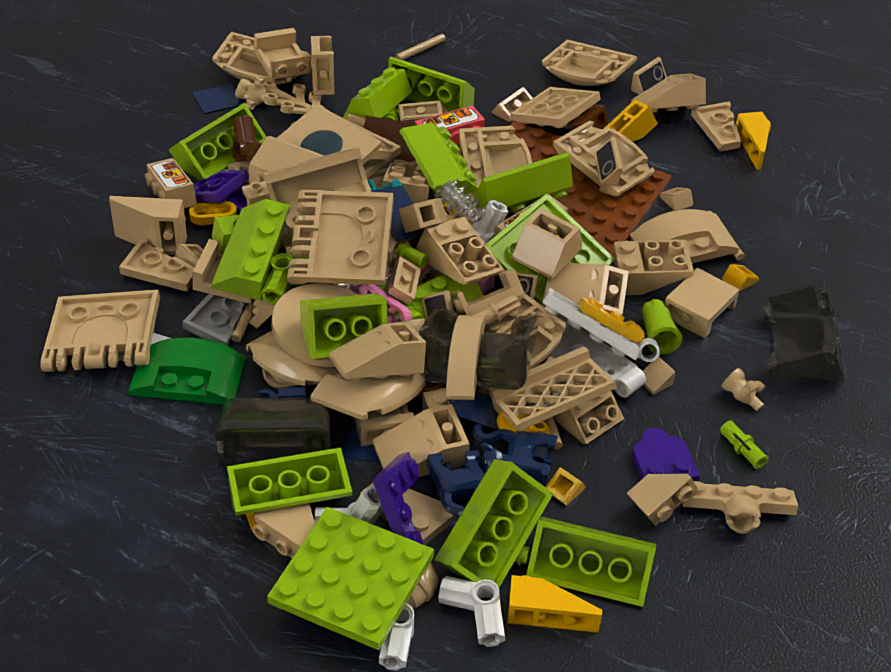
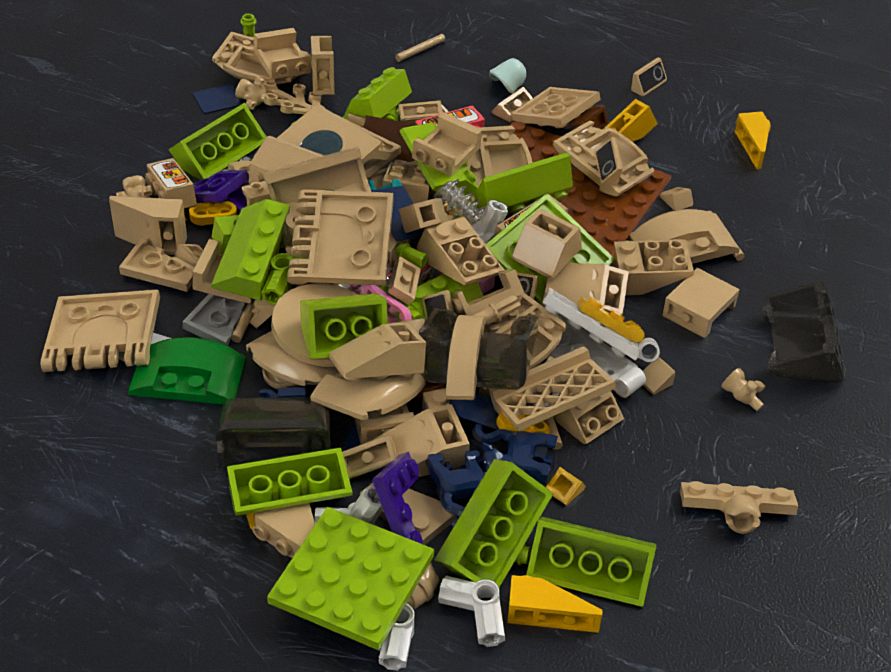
(135, 187): none -> tan piece
(245, 142): reddish brown piece -> none
(248, 22): none -> lime pin
(370, 456): none -> tan slope
(433, 86): lime slope -> none
(448, 144): none -> tan panel
(510, 73): none -> light aqua hair
(586, 63): tan slope -> none
(660, 327): lime plant -> none
(661, 493): tan slope -> none
(663, 455): dark purple plate -> none
(674, 92): tan slope -> none
(718, 125): tan wing -> none
(733, 433): lime pin -> none
(739, 276): yellow slope -> none

